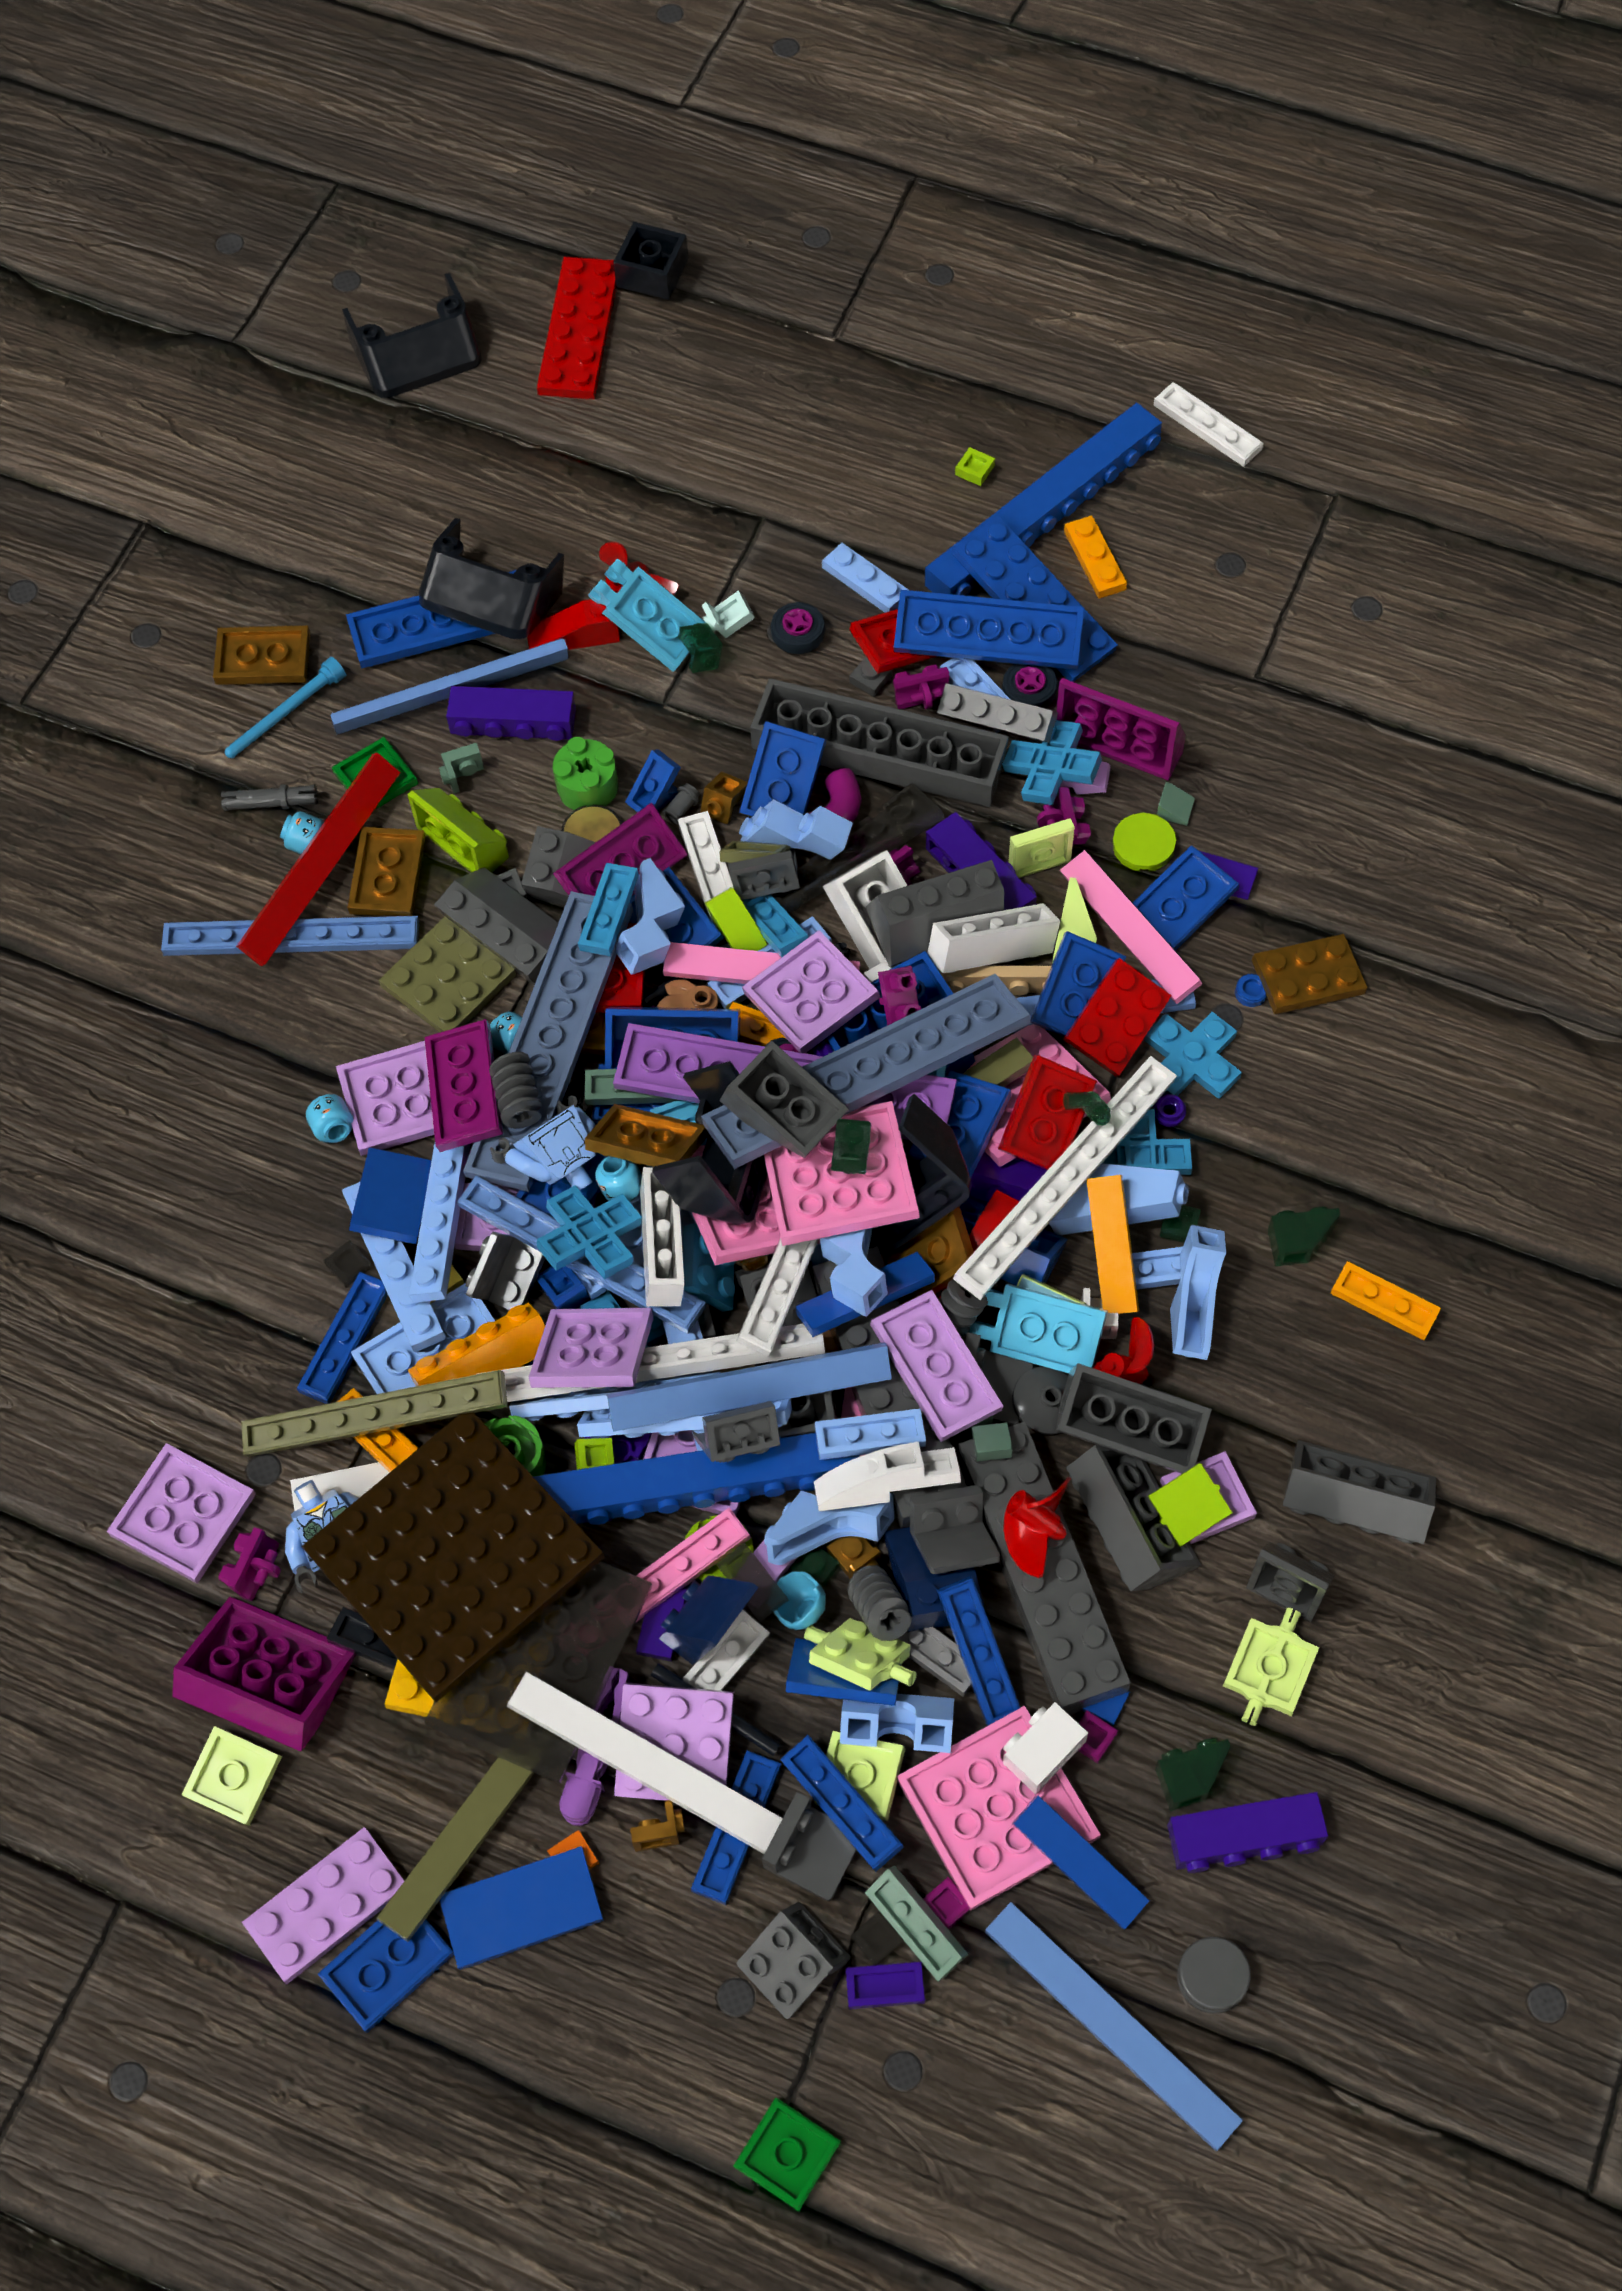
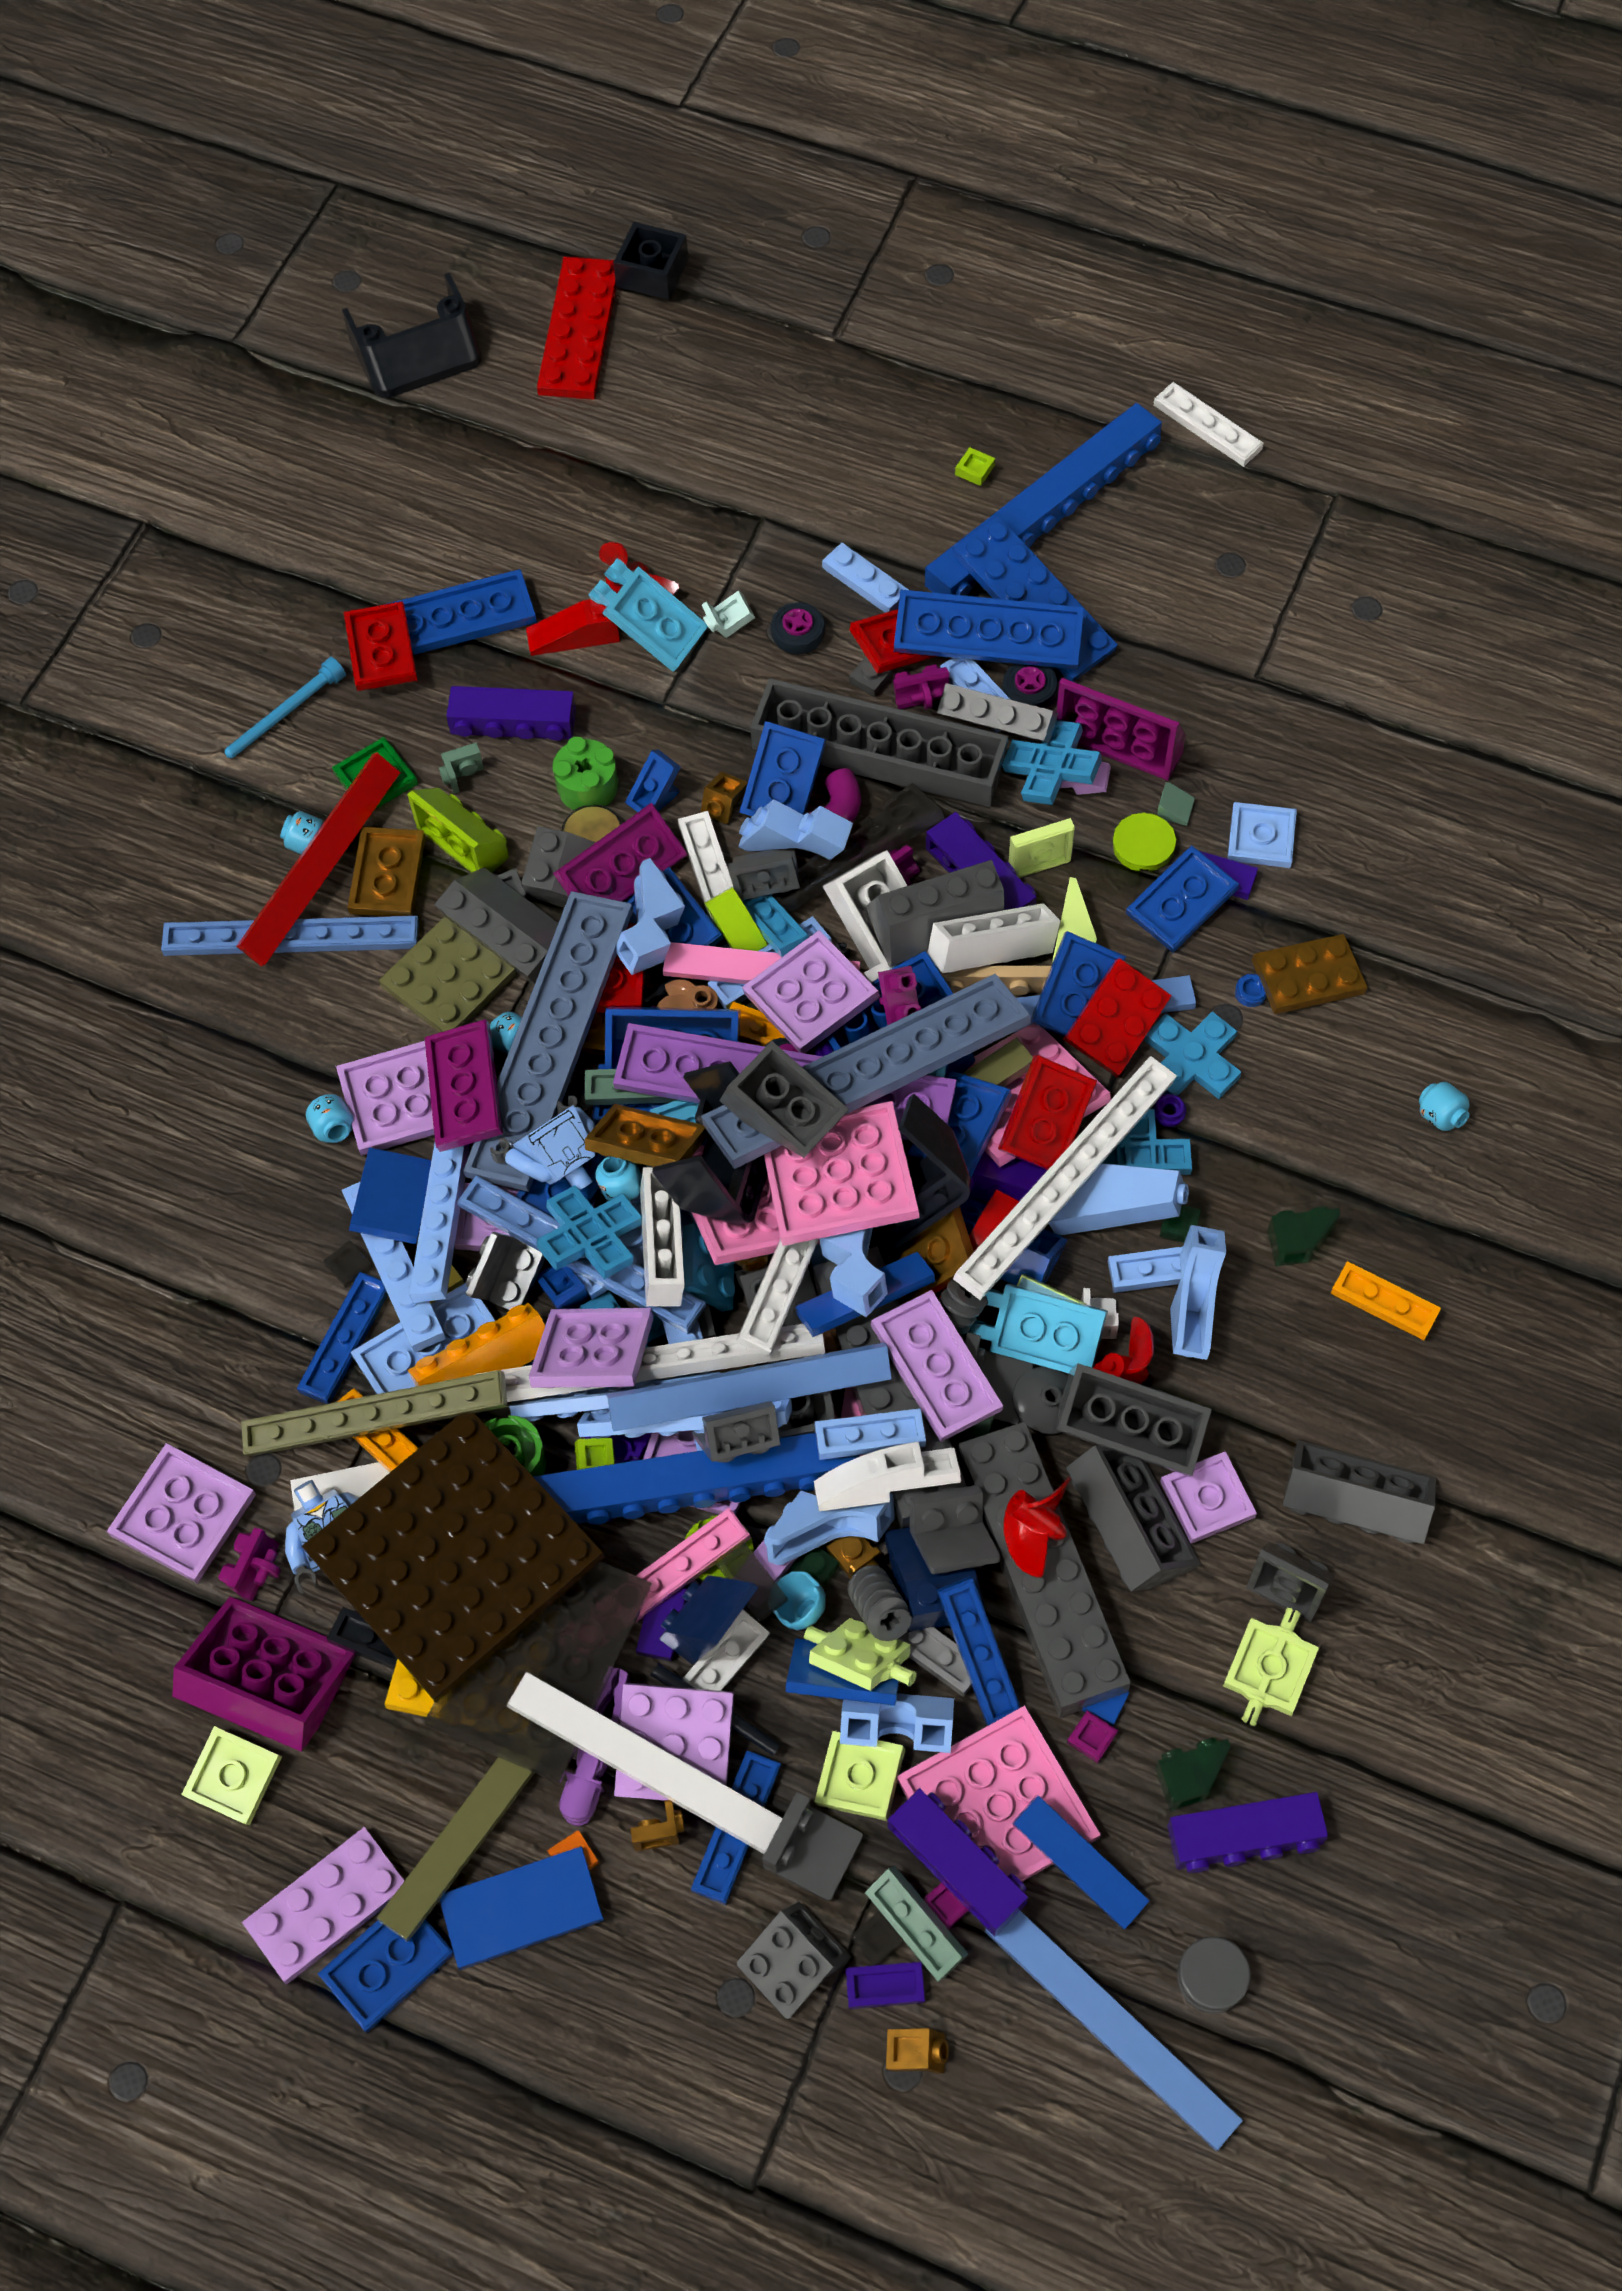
(261, 655): pearl gold plate -> none
(272, 797): dark grey pin -> none
(380, 646): none -> red tile
(440, 688): medium blue tile -> none
(486, 595): black windscreen -> none
(515, 1090): dark grey piece -> none
(608, 909): dark azure plate -> none
(682, 802): dark grey pin -> none
(702, 645): clear green bracket -> none
(741, 850): olive tile -> none
(787, 2154): green tile -> none
(842, 1803): blue tile -> none
(851, 1146): clear green bracket -> none
(916, 2050): none -> pearl gold bracket
(957, 1861): none -> dark purple brick
(992, 1442): sand green slope -> none
(1044, 1747): white brick -> none
(1065, 808): magenta hips -> none
(1091, 1104): clear green arm -> none
(1095, 557): light orange plate -> none
(1112, 1244): light orange tile -> none
(1132, 928): bright pink tile -> none
(1189, 1504): lime piece -> none
(1262, 834): none -> light blue tile
(1444, 1106): none -> medium azure head

